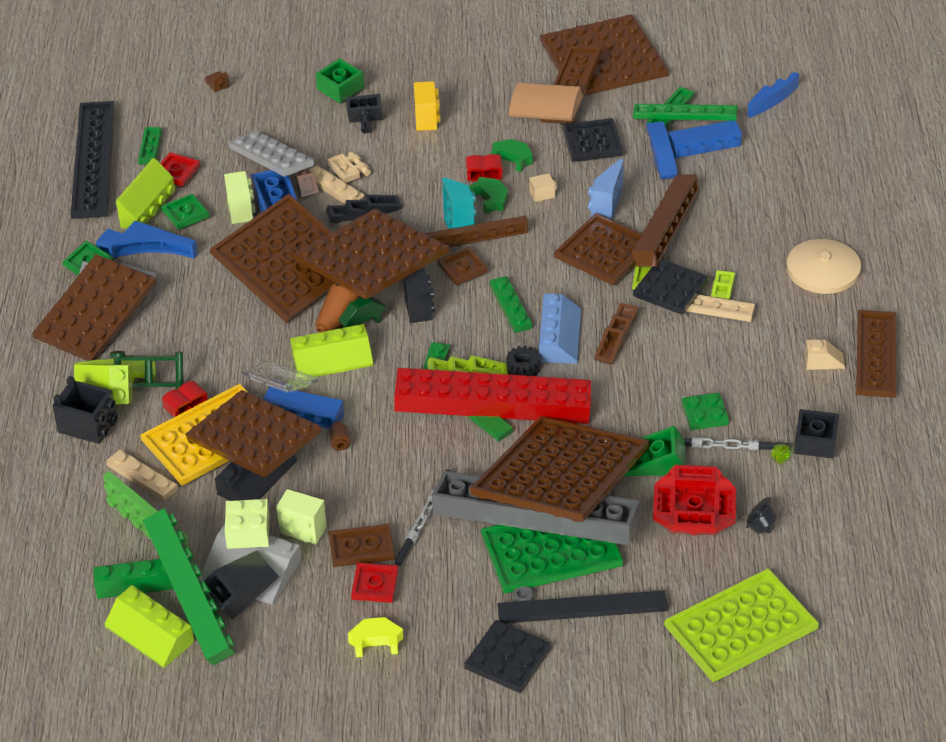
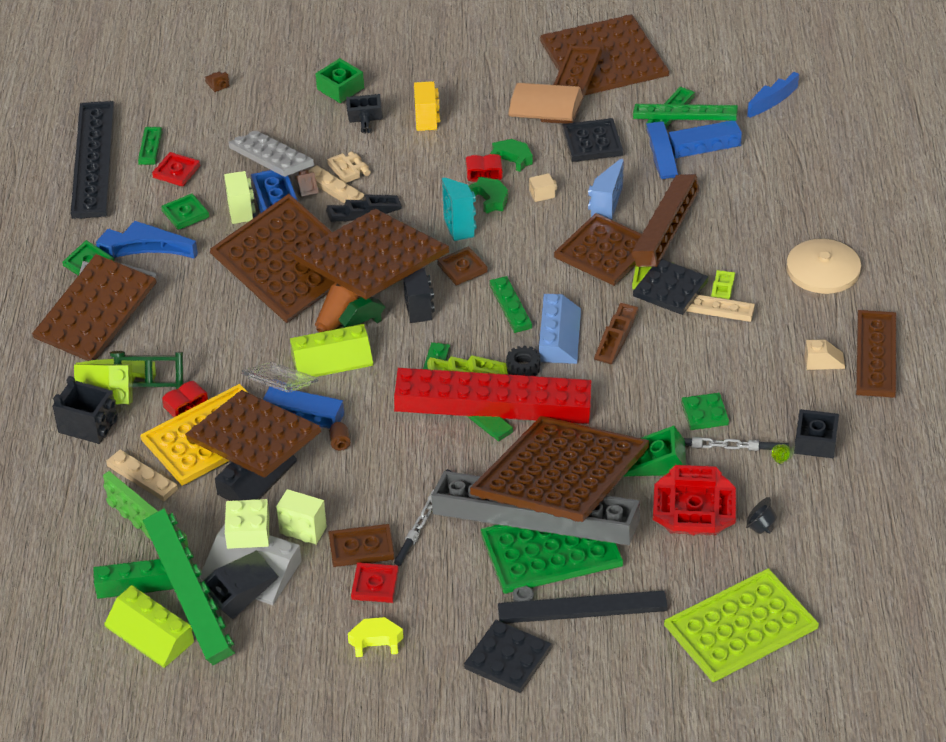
(145, 195): lime slope -> none
(482, 231): reddish brown tile -> none

